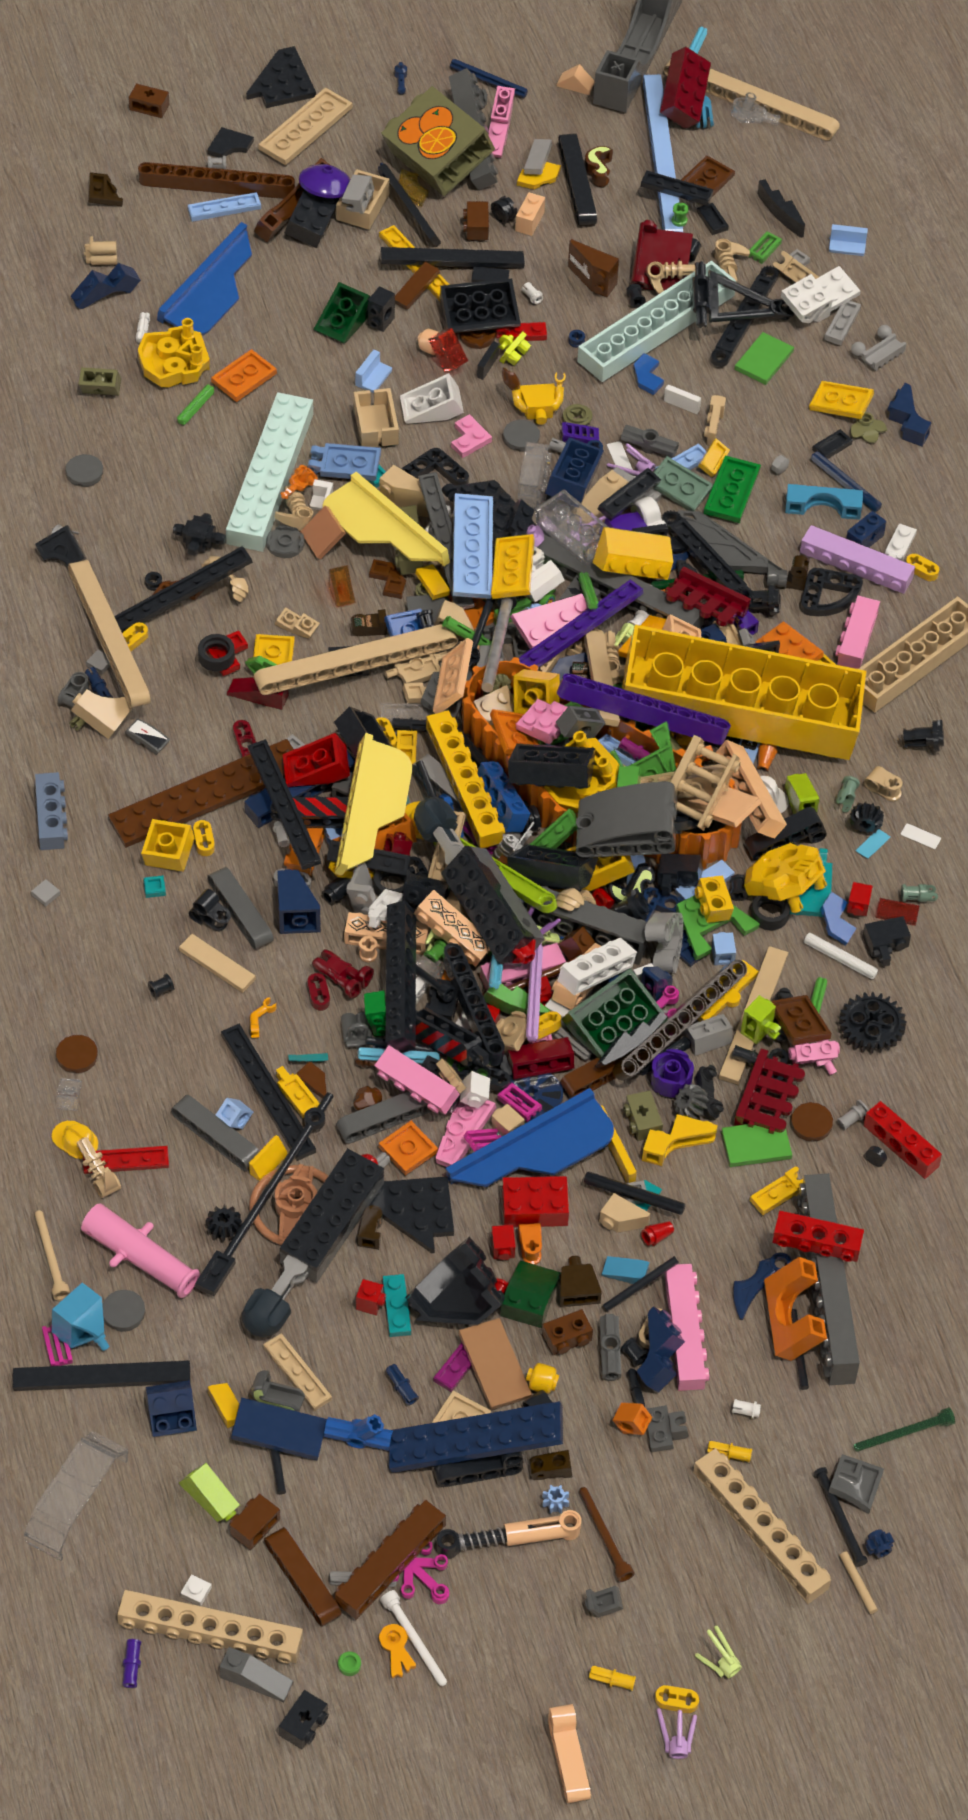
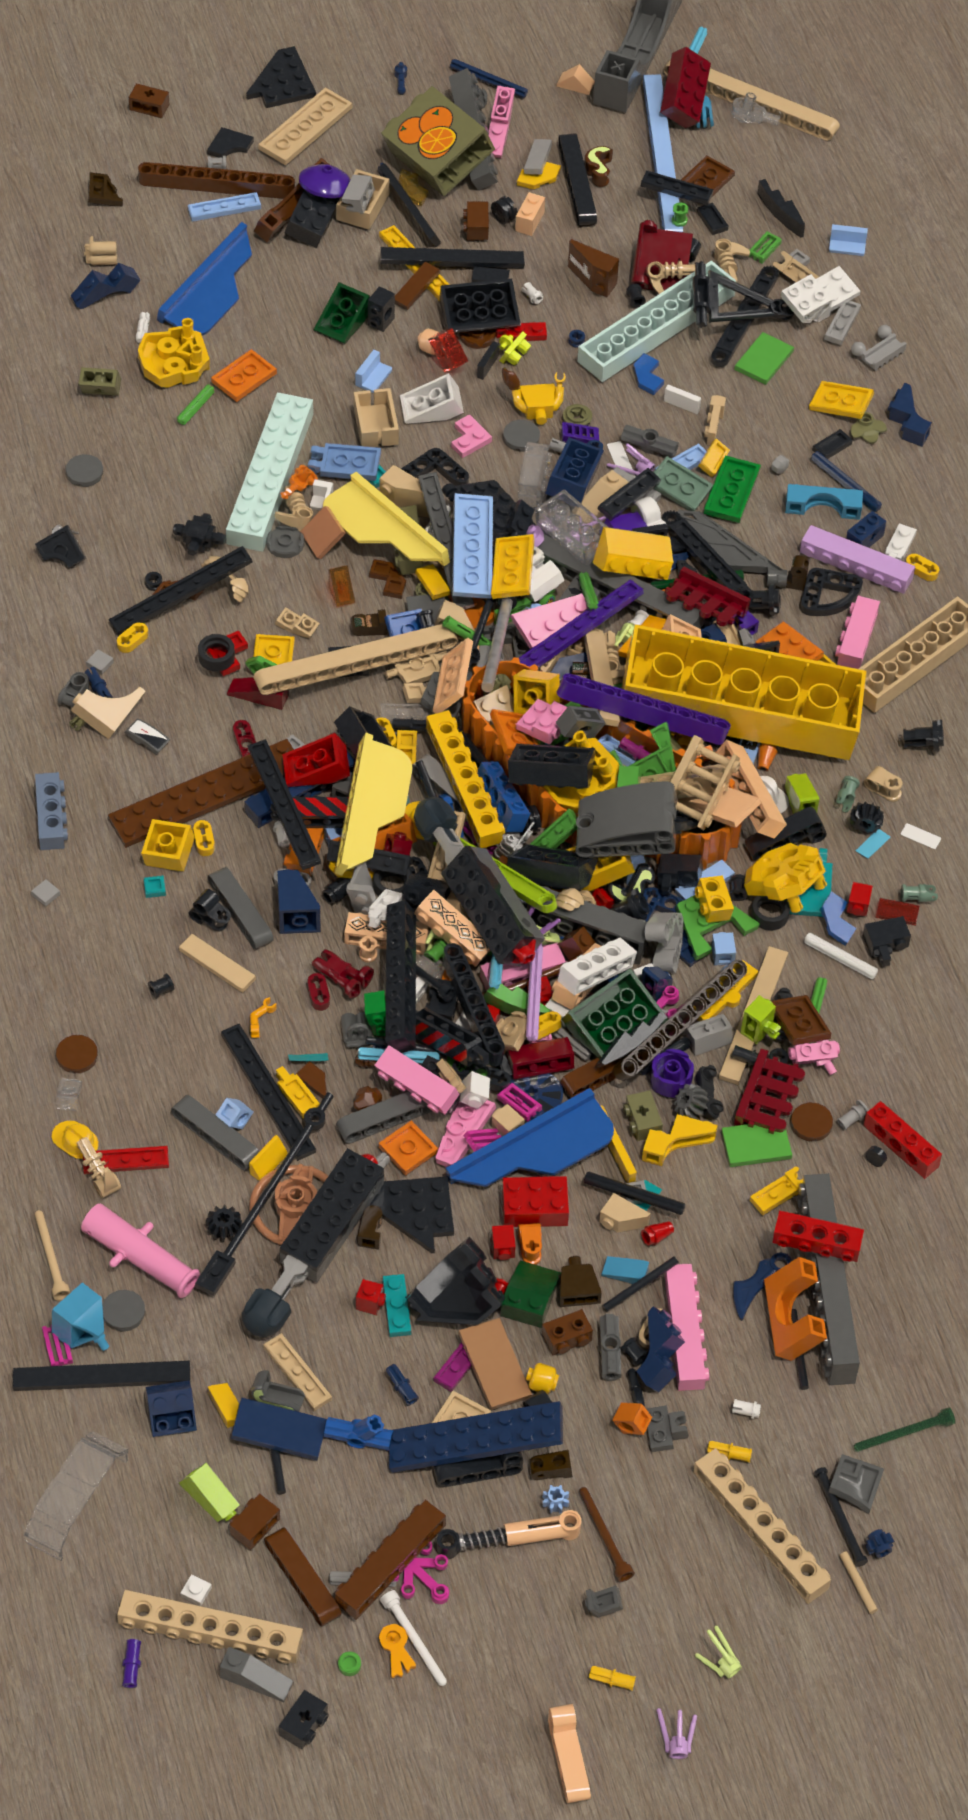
(109, 634): tan beam -> none
(677, 1699): yellow beam -> none
(872, 1022): black gear -> none

